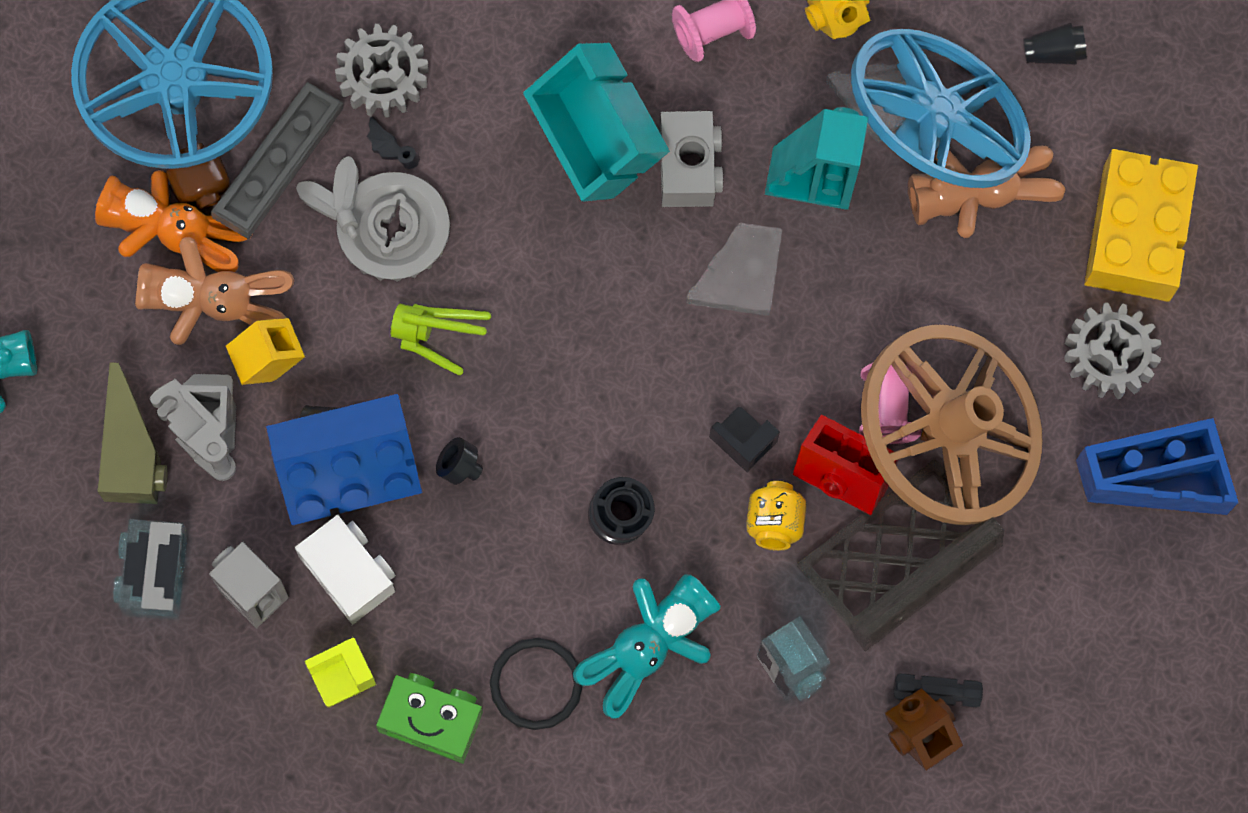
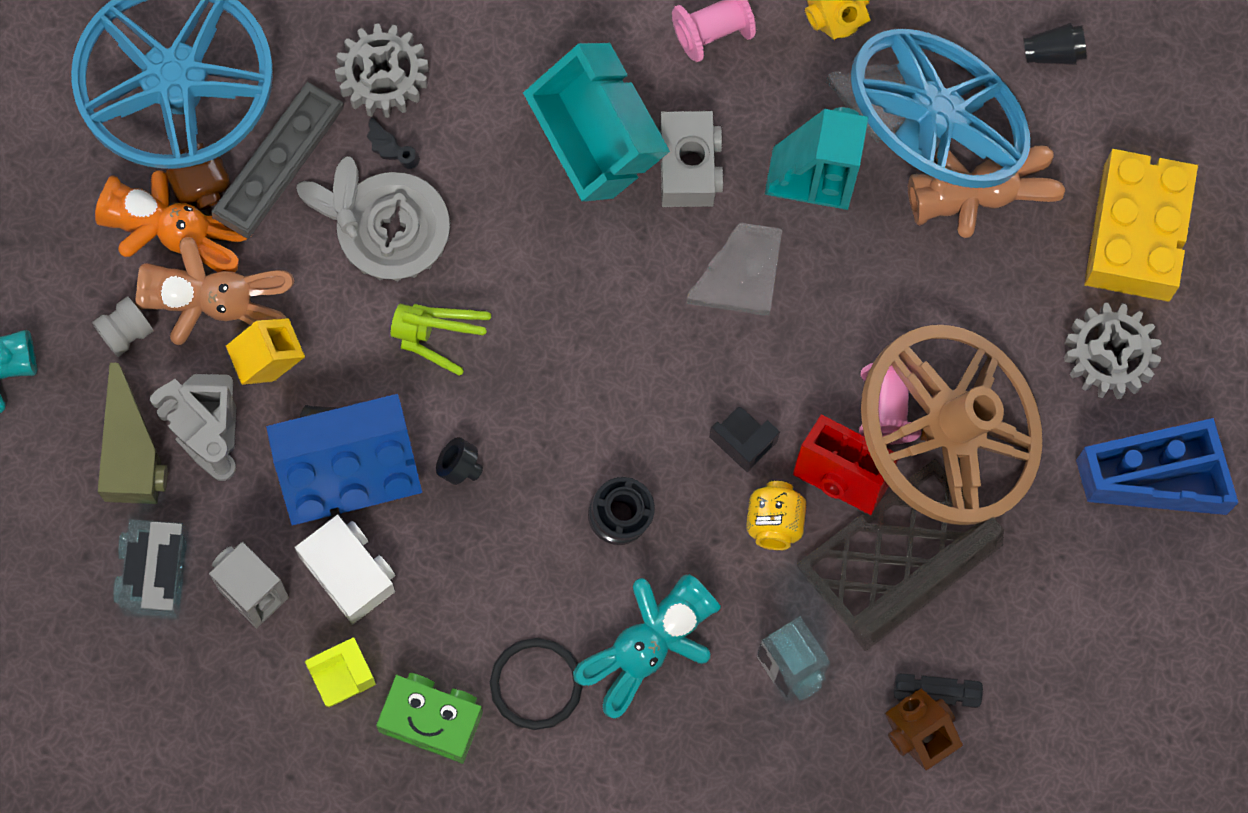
(122, 326): none -> light grey wheel

